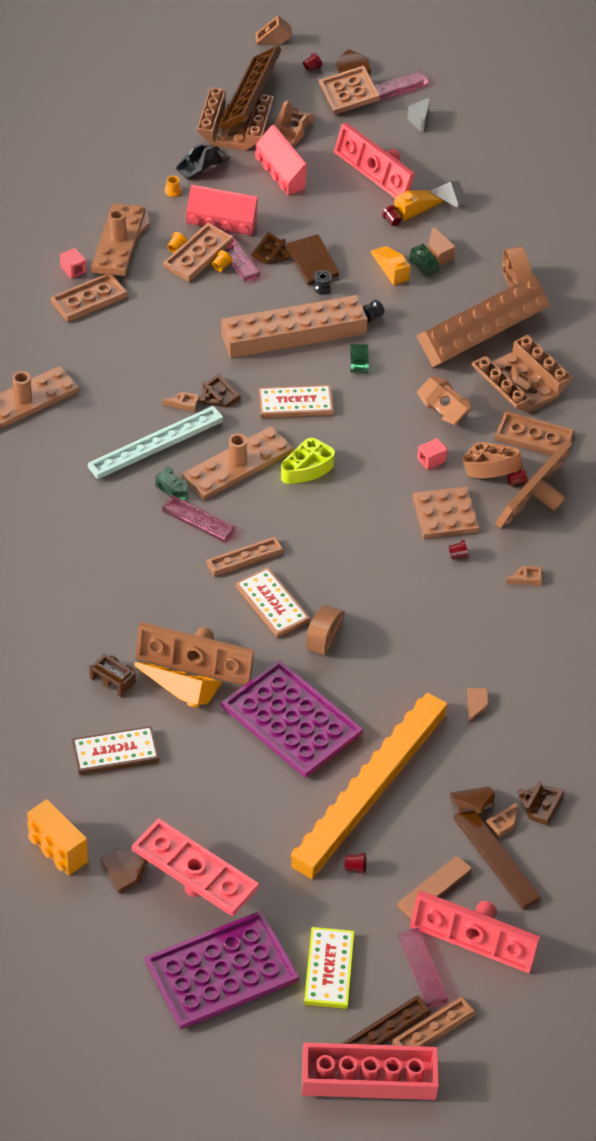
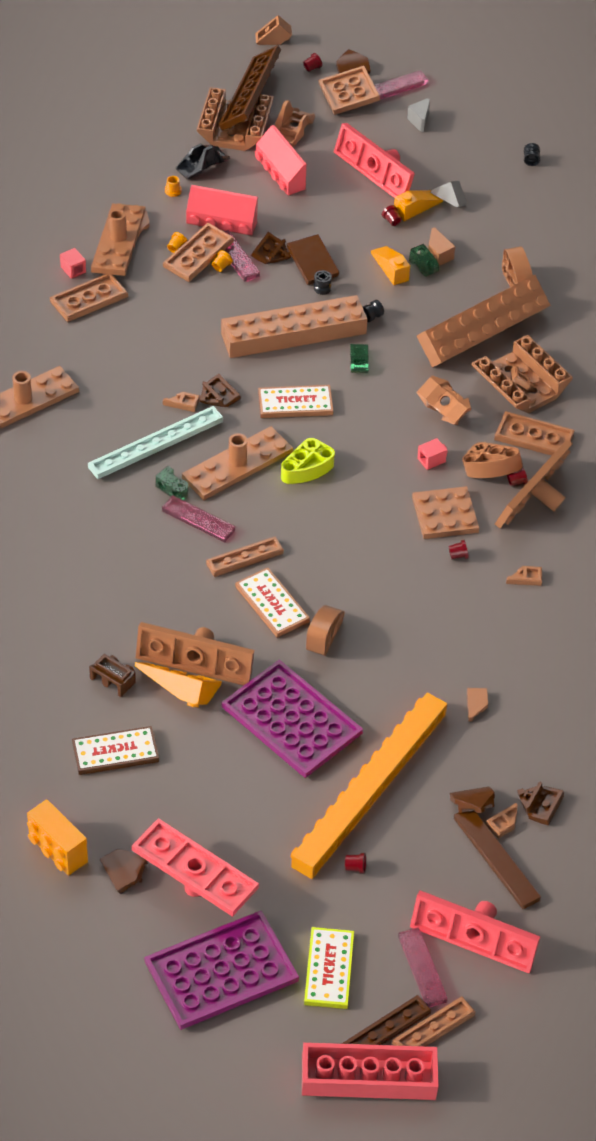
(437, 884): nougat tile -> none
(532, 154): none -> black wheel

